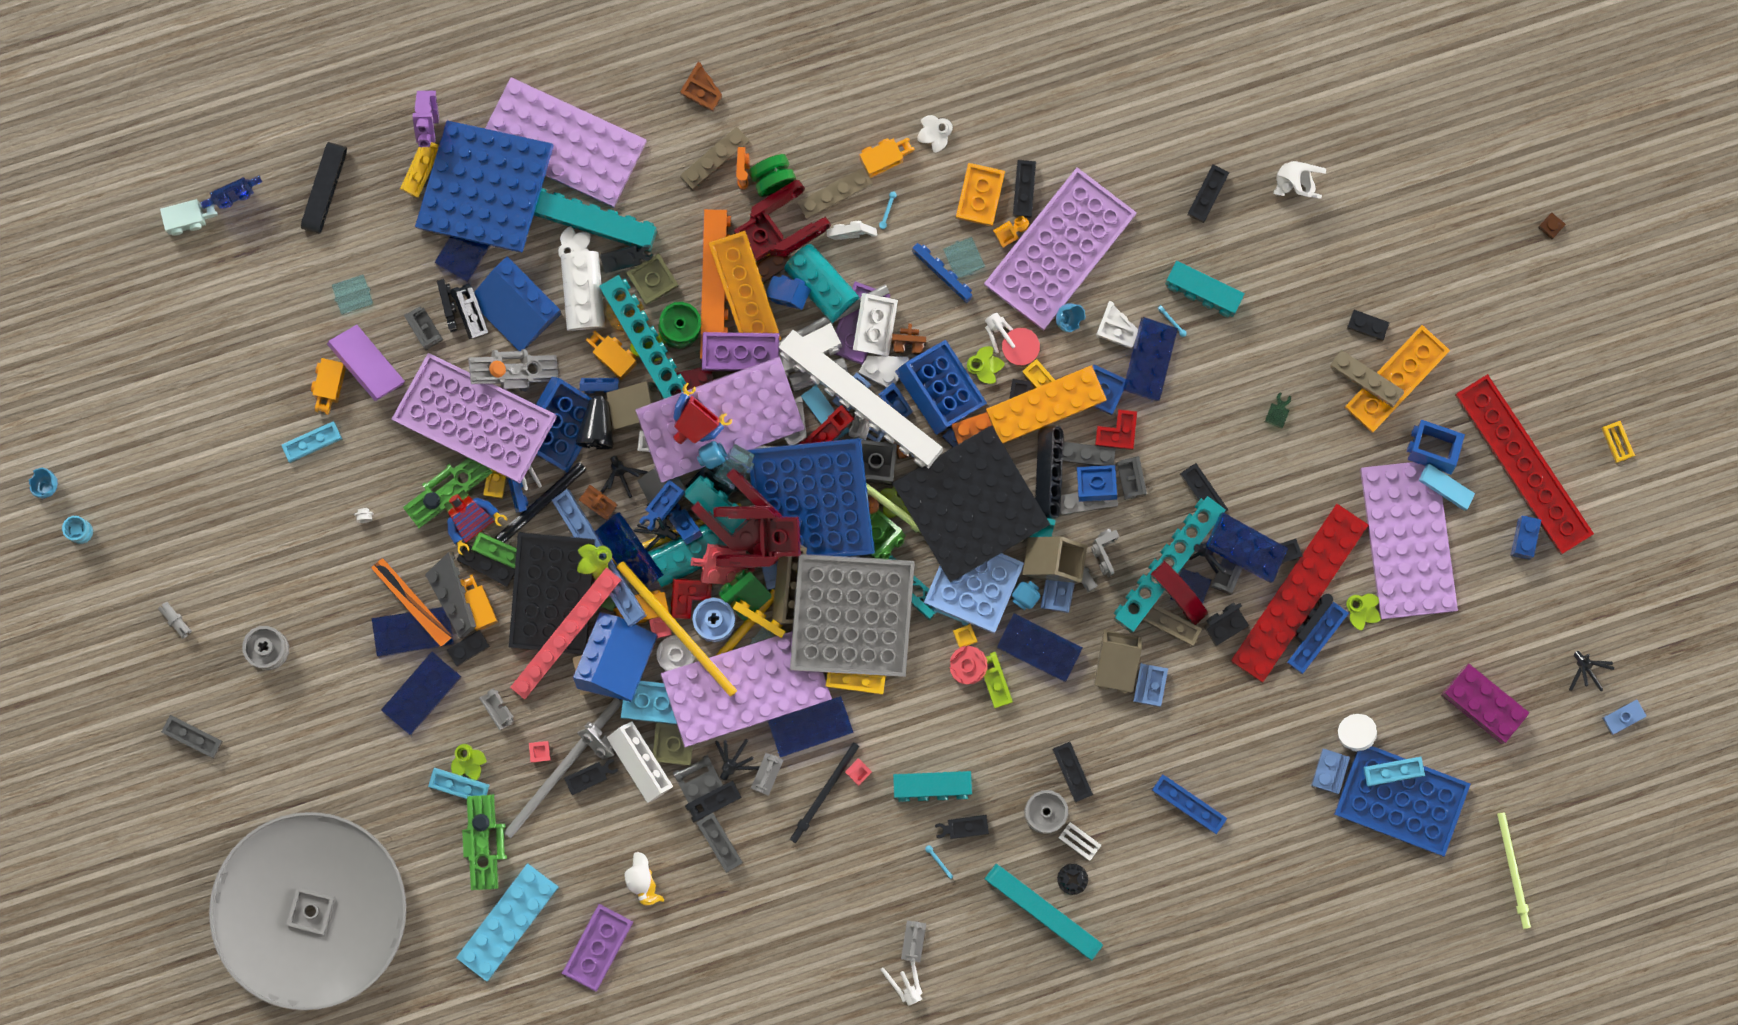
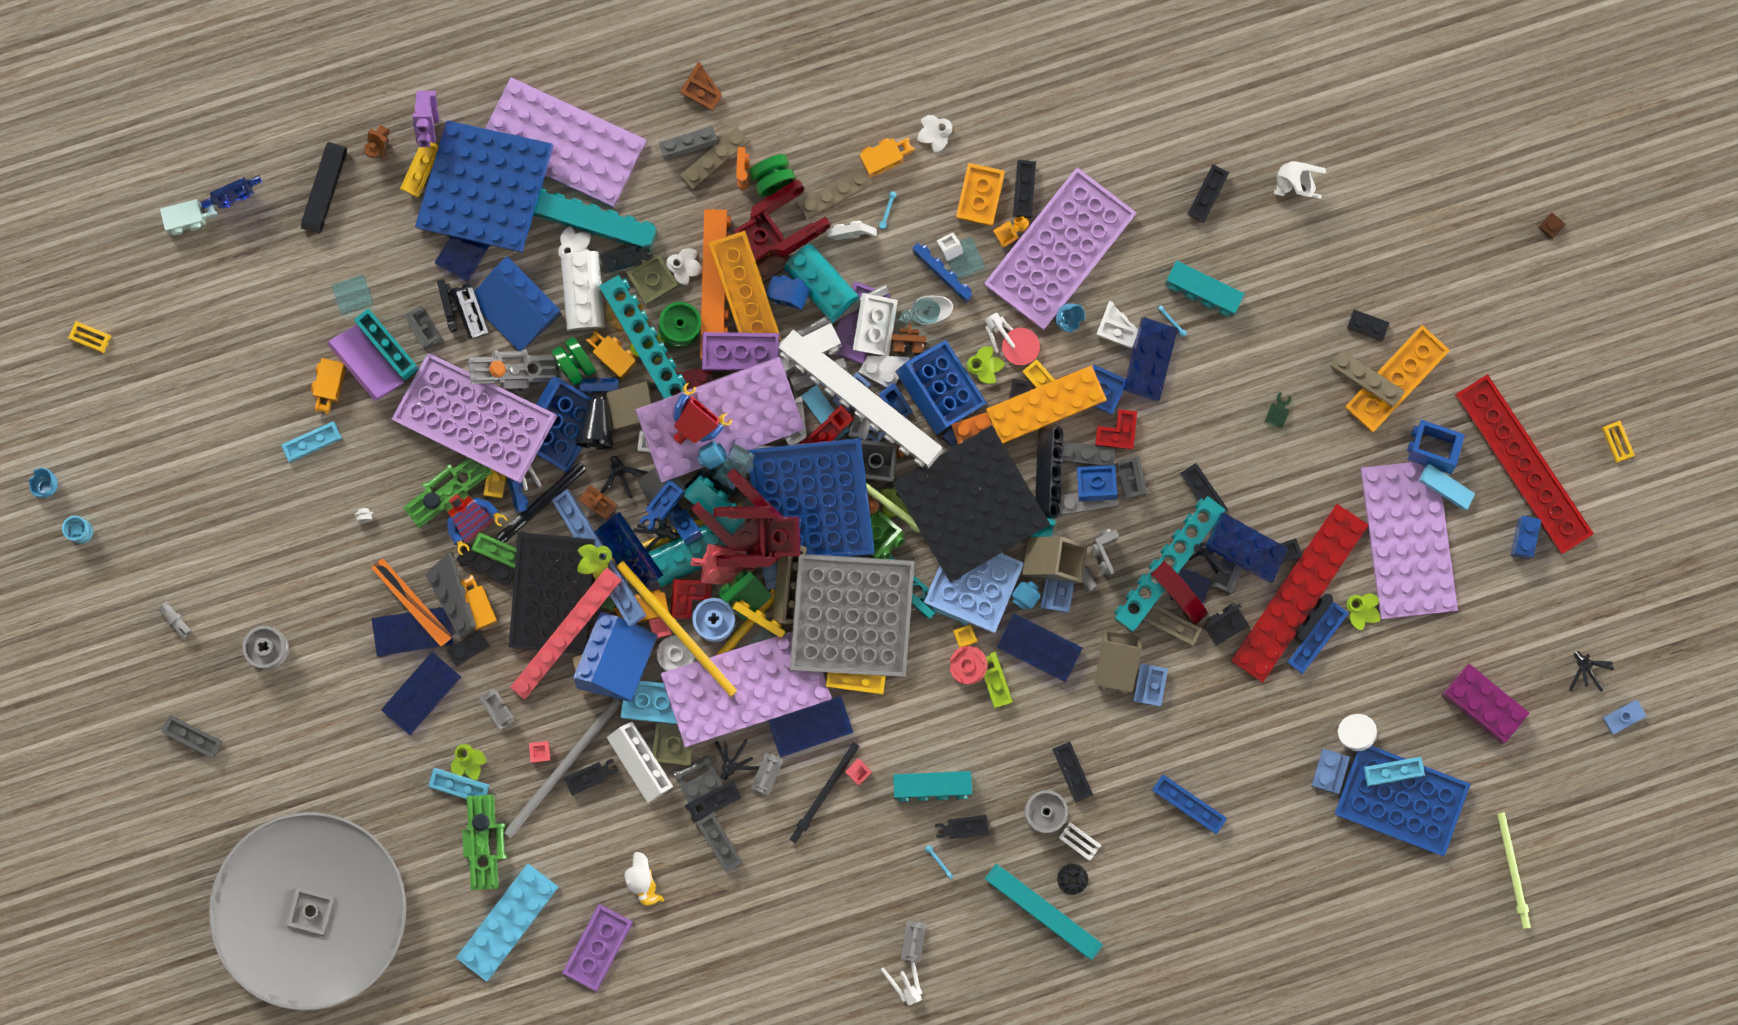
(104, 344): none -> yellow tile
(377, 142): none -> dark orange hips
(386, 344): none -> teal brick
(573, 361): none -> green wheel
(591, 737): light grey hinge -> none
(687, 266): none -> white plate
(688, 143): none -> dark grey plate
(928, 310): none -> clear light blue hair
(950, 246): none -> white slope

